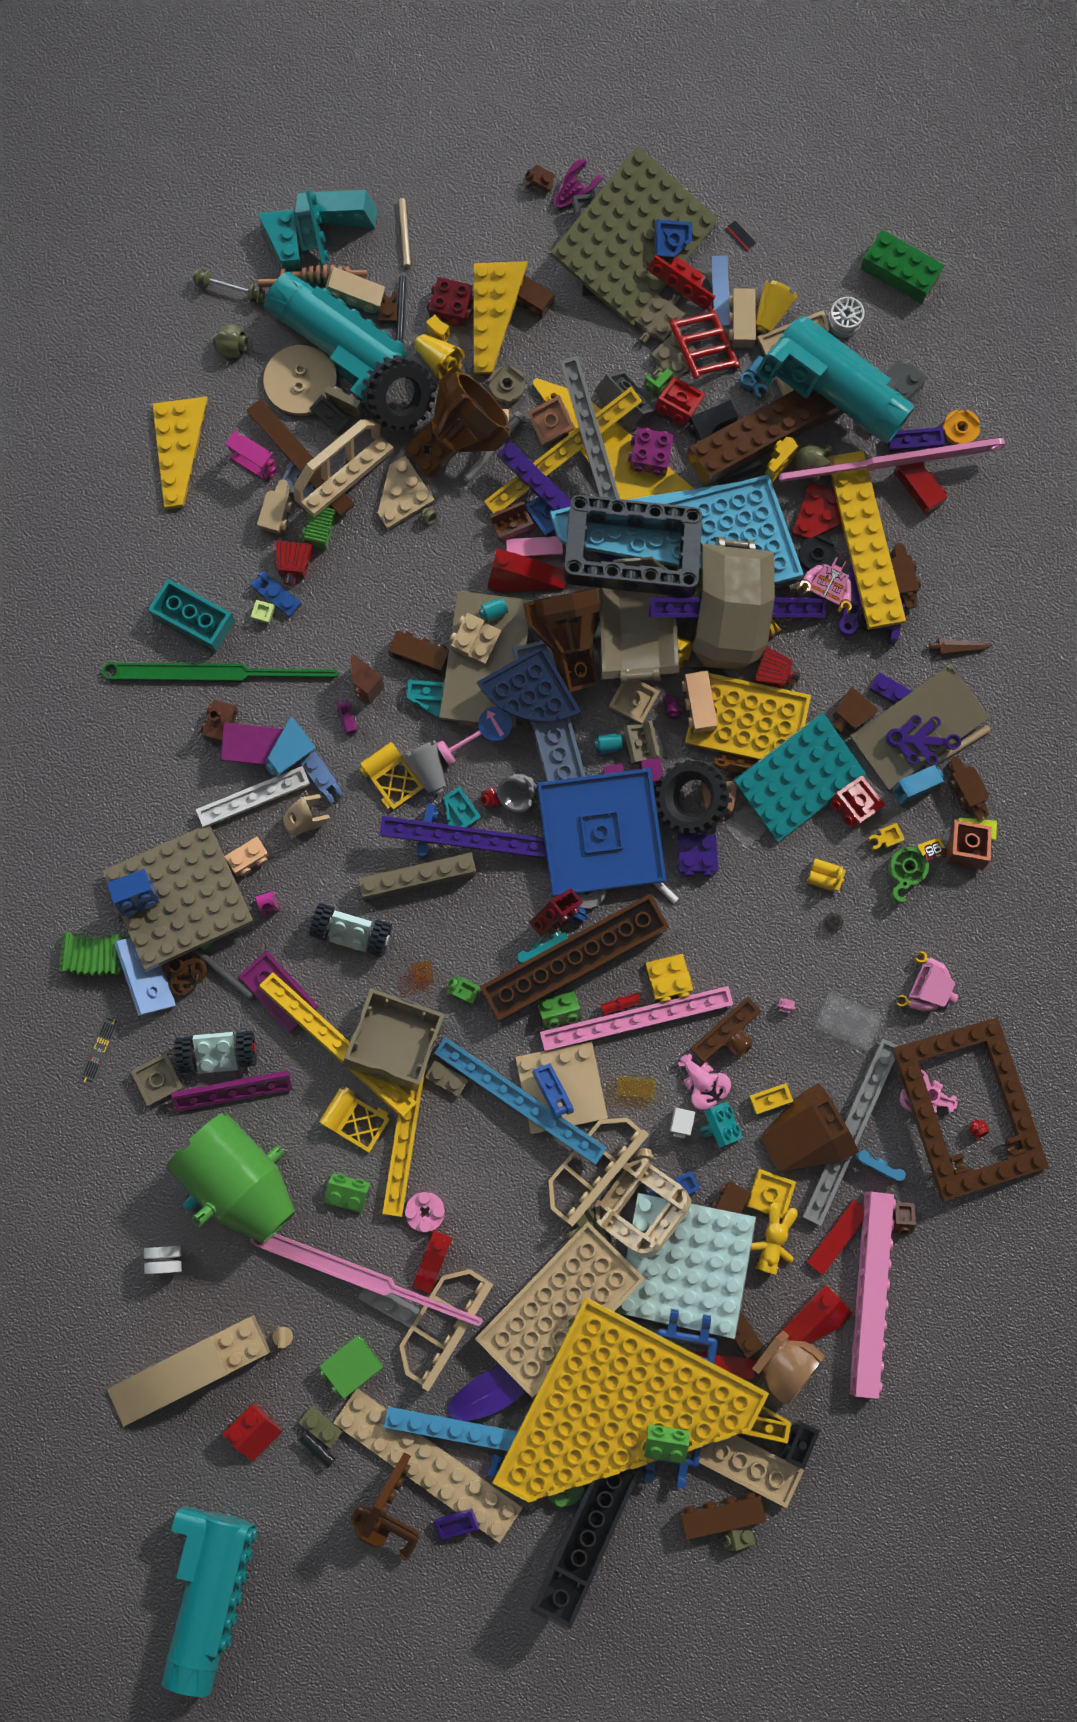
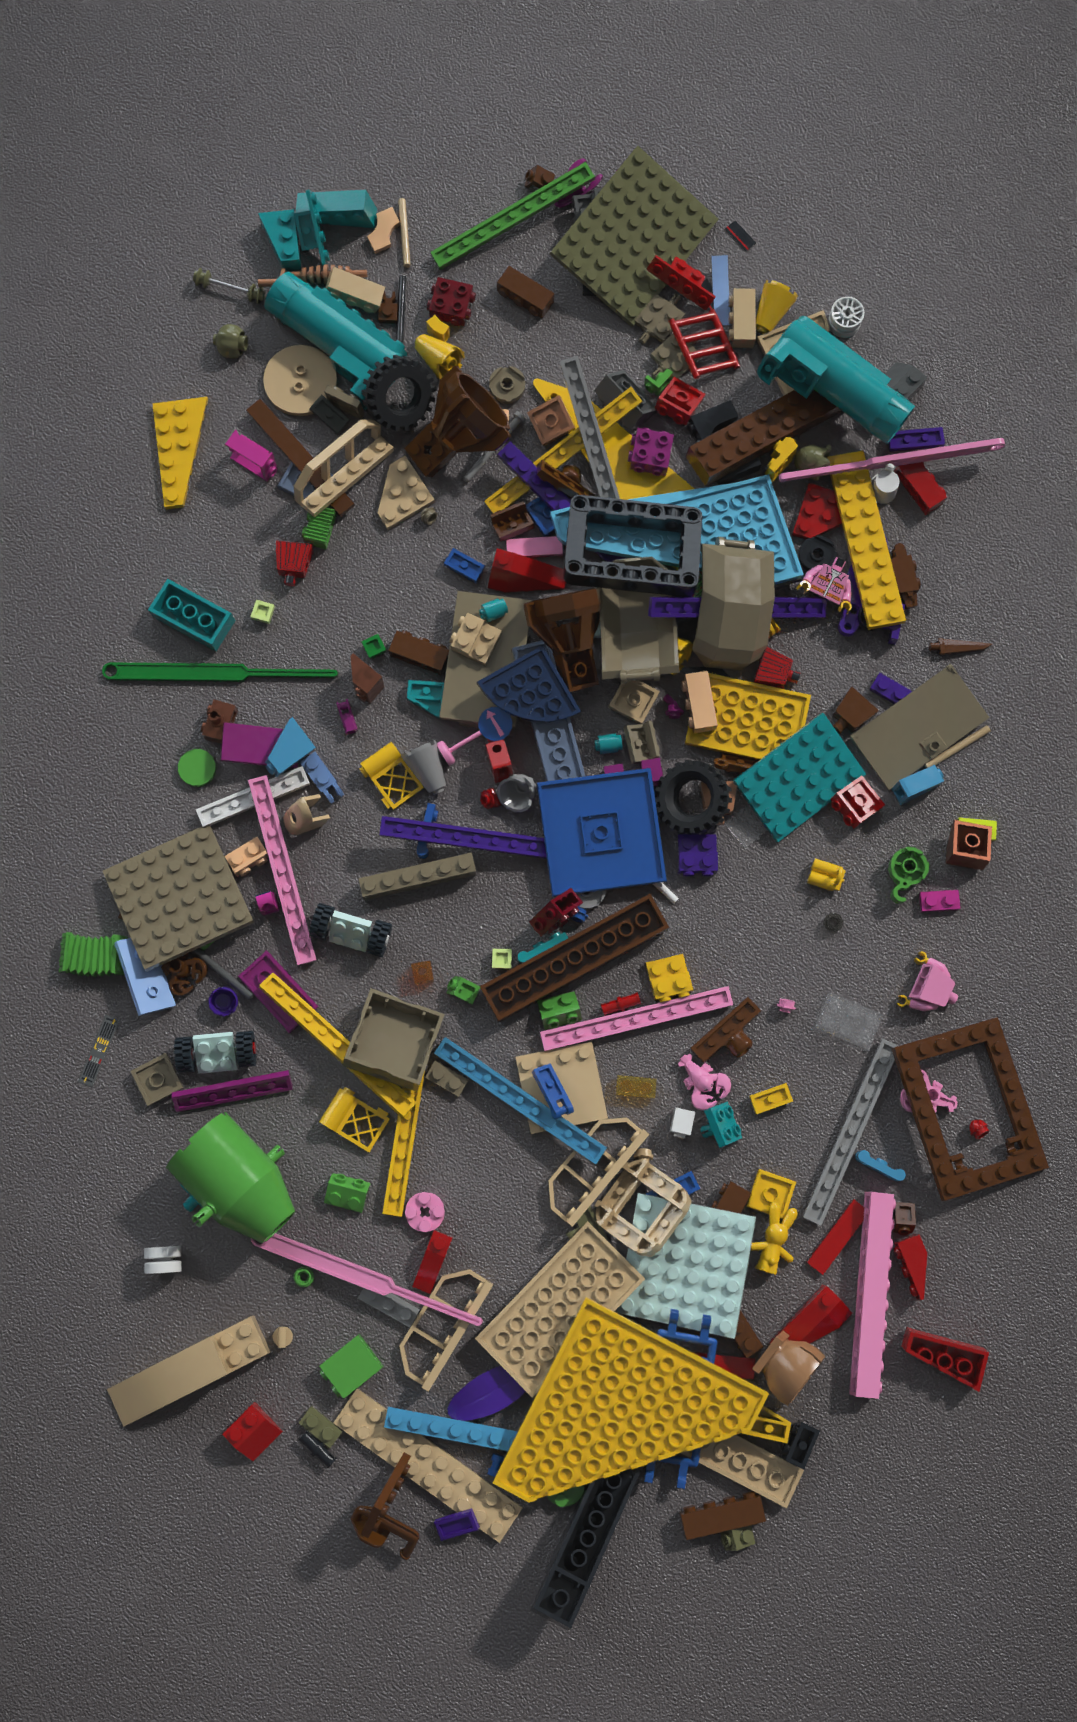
(133, 893): blue brick -> none
(197, 767): none -> bright green tile
(214, 1573): teal piece -> none
(223, 1001): none -> dark purple hair
(275, 509): tan hinge -> none
(276, 594): blue plate -> none
(282, 870): none -> bright pink plate
(297, 1277): none -> bright green plate
(374, 646): none -> green plate
(386, 223): none -> light nougat tile
(460, 809): teal wing -> none
(464, 565): none -> blue plate
(494, 301): yellow wing -> none
(499, 760): none -> red torso
(501, 958): none -> yellowish green plate
(512, 215): none -> bright green plate
(566, 481): none -> reddish brown plate
(667, 1444): bright green bracket -> none
(671, 237): blue plate -> none
(748, 382): dark azure bar -> none
(809, 1133): reddish brown wedge -> none
(885, 485): none -> white hat
(888, 836): yellow plate -> none
(902, 266): green brick -> none
(914, 1261): none -> red slope
(920, 739): dark purple plant -> none
(932, 849): sticker -> none
(939, 900): none -> dark pink plate
(953, 1357): none -> red wedge
(961, 418): light orange plate -> none
(969, 788): reddish brown hinge -> none

